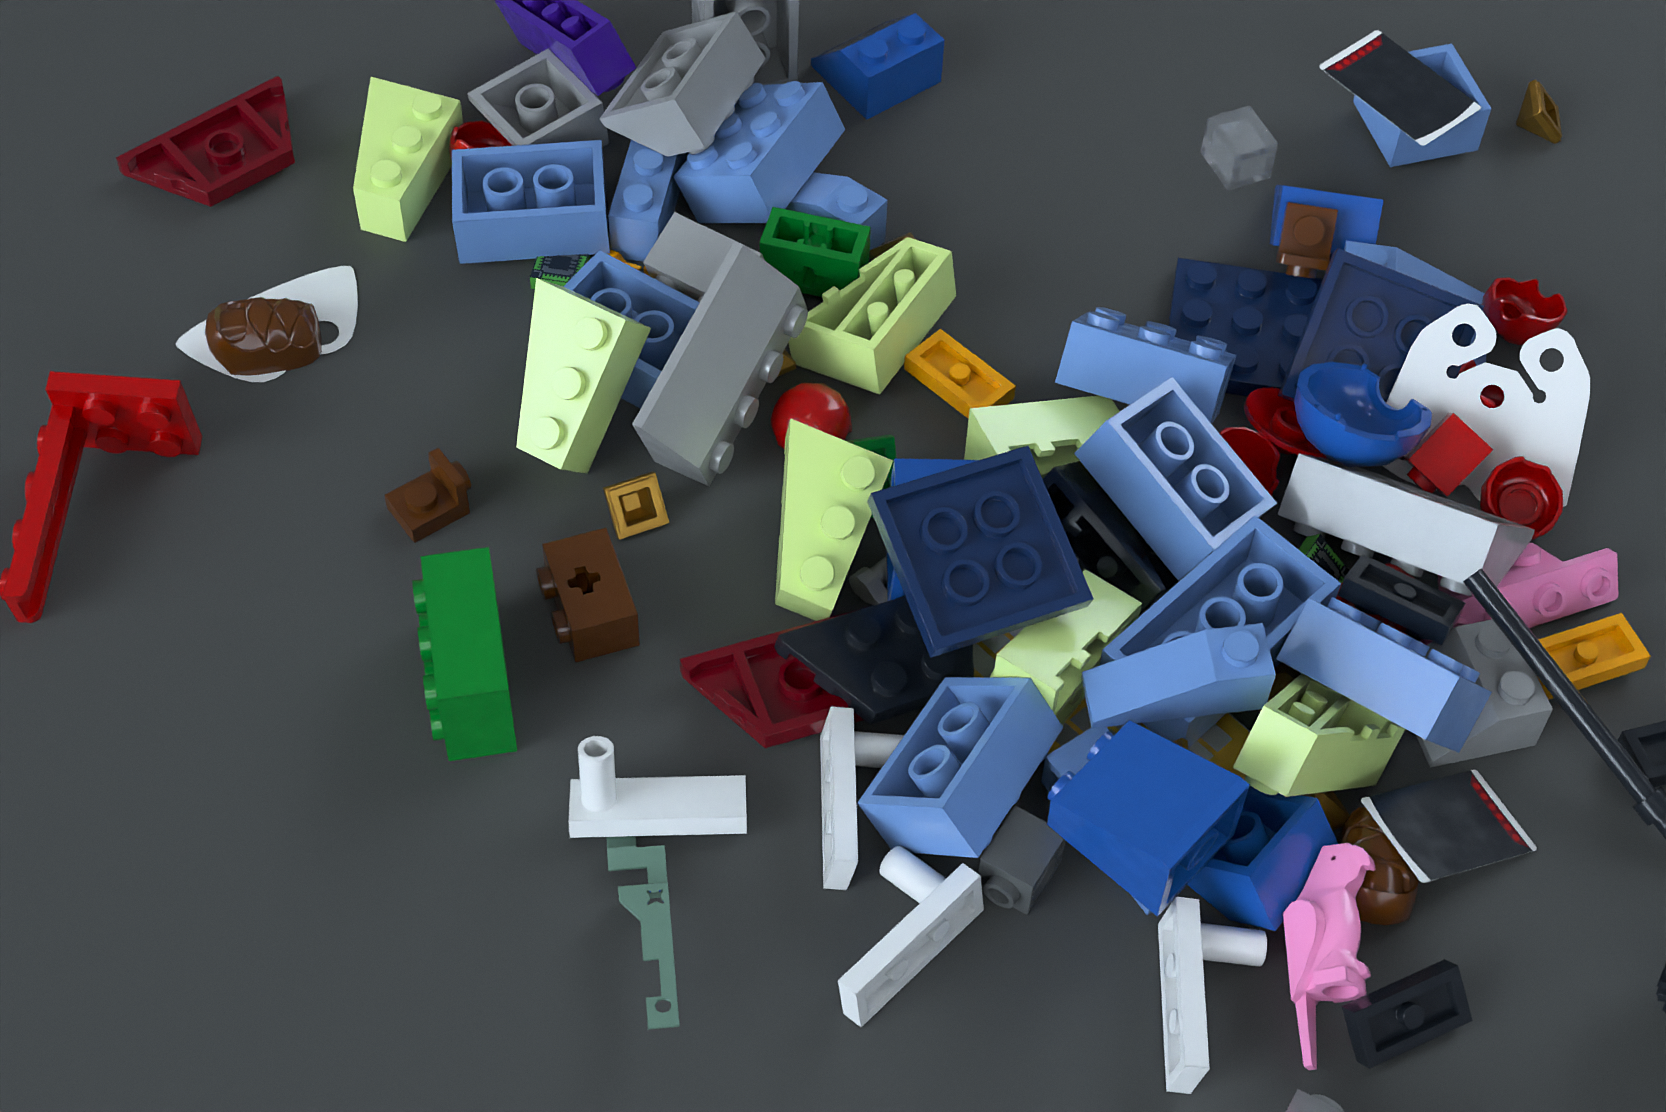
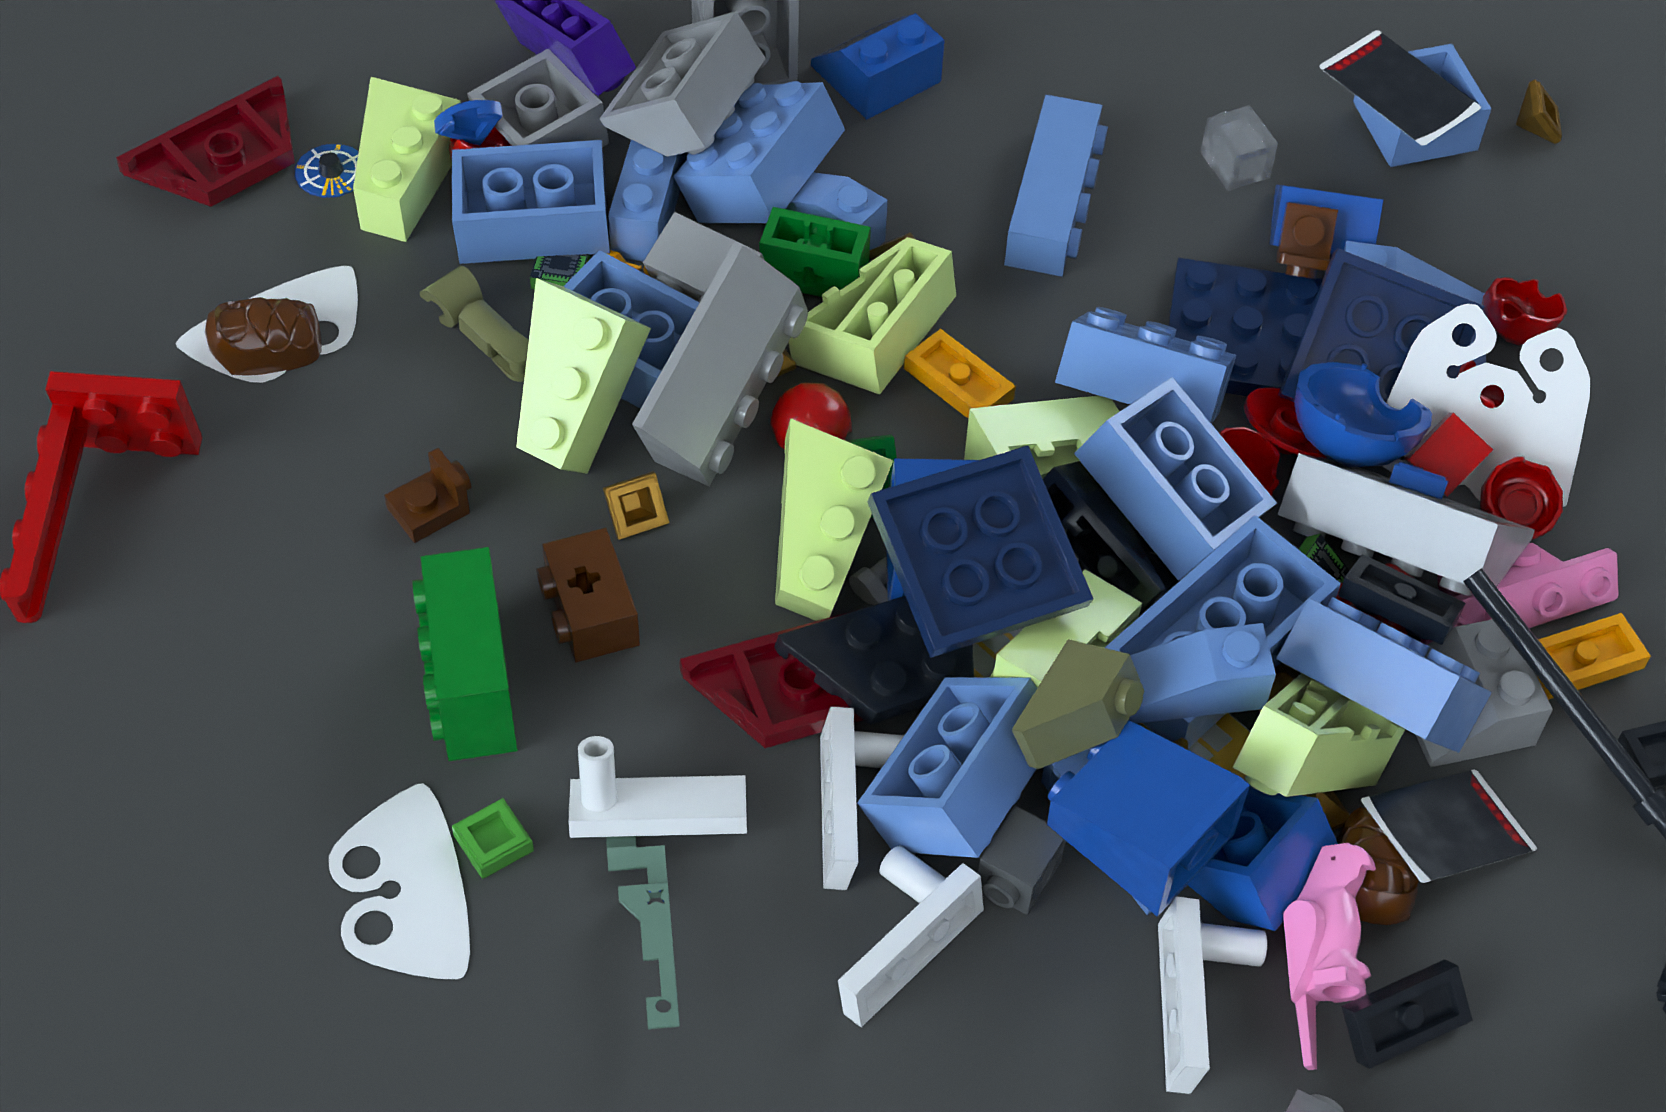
(327, 170): none -> piece
(431, 909): none -> white piece
(463, 303): none -> olive piece
(469, 120): none -> blue tile
(492, 838): none -> bright green tile
(1054, 186): none -> medium blue brick
(1078, 703): none -> olive slope
(1418, 480): none -> blue tile

